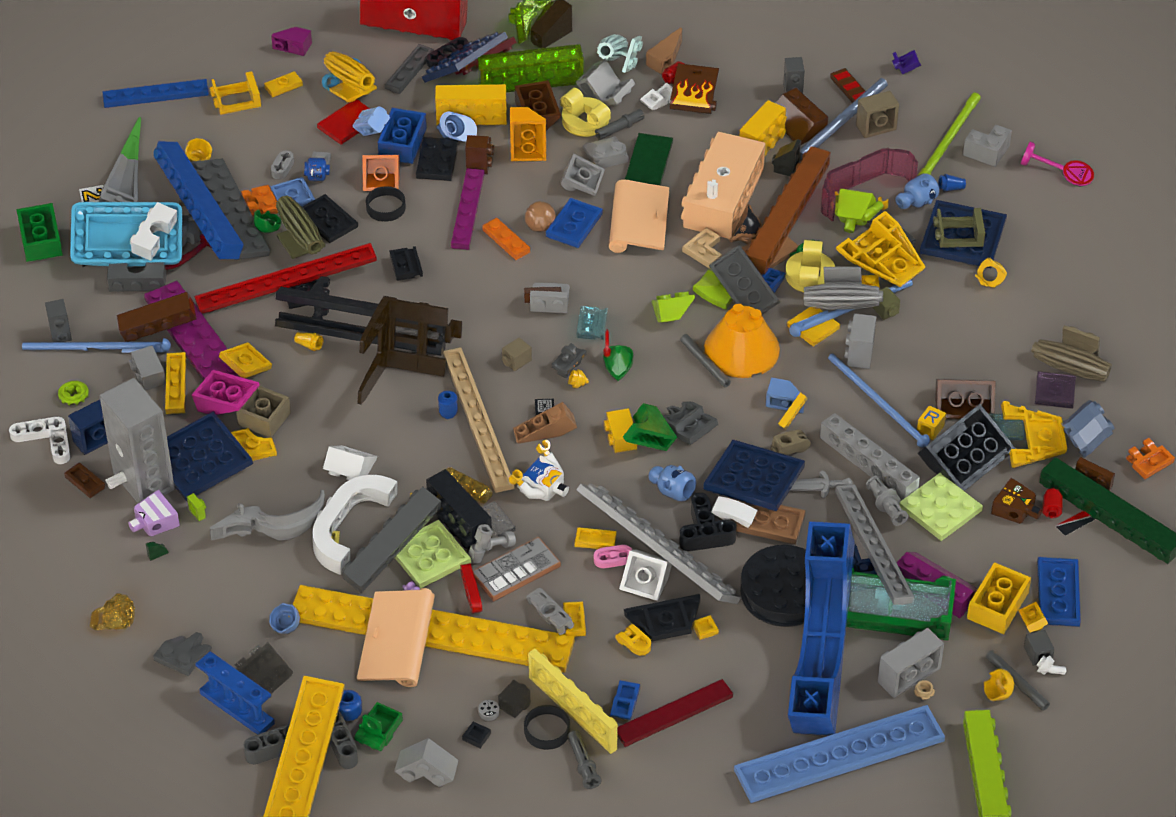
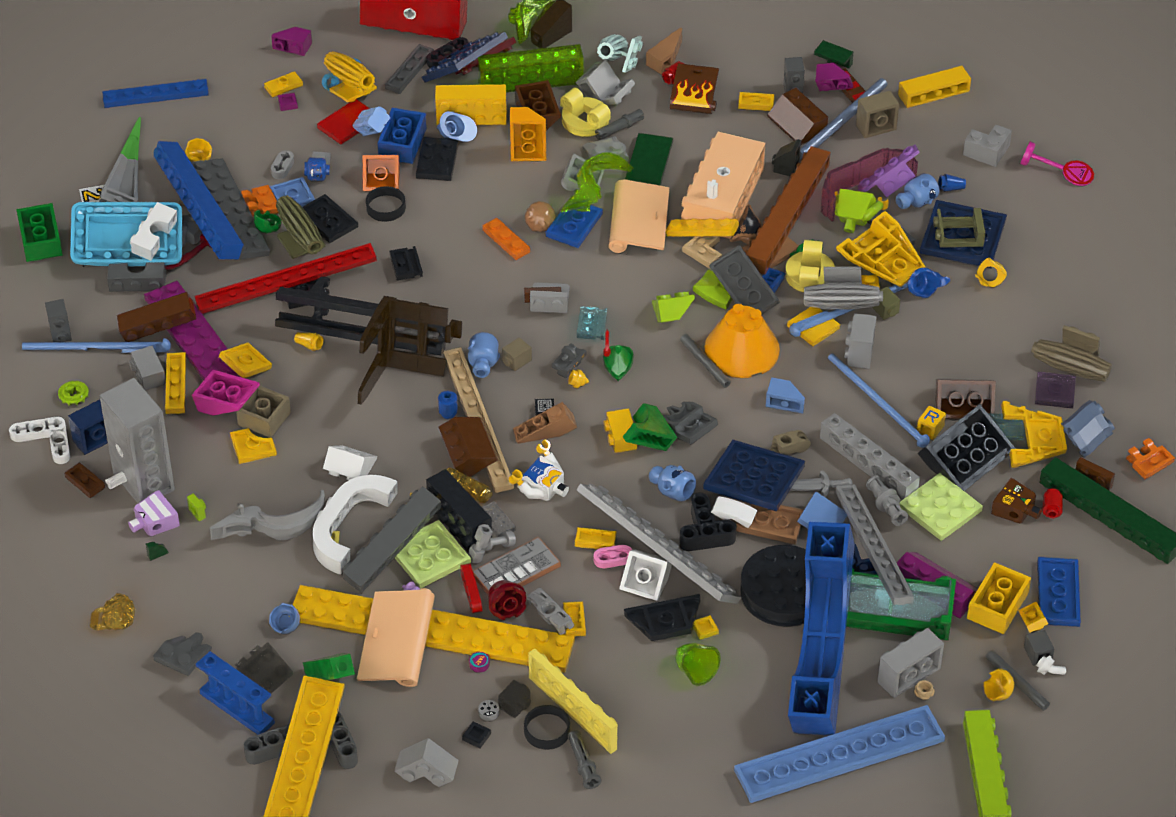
(204, 455): dark blue plate -> none
(248, 85): yellow panel -> none
(287, 101): none -> magenta tile
(330, 667): none -> green slope
(350, 705): blue head -> none
(378, 727): green piece -> none
(467, 209): magenta plate -> none
(468, 444): none -> reddish brown slope
(479, 152): reddish brown brick -> none
(479, 662): none -> magenta tile
(483, 353): none -> medium blue piece
(506, 599): none -> dark red cone
(589, 190): none -> clear neon green piece
(625, 700): blue slope -> none
(639, 644): yellow plate -> none
(658, 98): white slope -> none
(674, 712): dark red tile -> none
(698, 662): none -> clear neon green helmet
(702, 227): none -> yellow plate
(756, 101): none -> yellow plate
(766, 125): yellow brick -> none
(793, 411): yellow tile -> none
(821, 510): none -> medium blue tile
(832, 77): none -> magenta slope
(834, 54): none -> dark green panel
(893, 174): none -> medium lavender bracket
(906, 62): dark purple bracket -> none
(925, 282): none -> blue hair
(934, 86): none -> yellow brick
(969, 106): lime piece -> none
(1074, 523): black sticker -> none

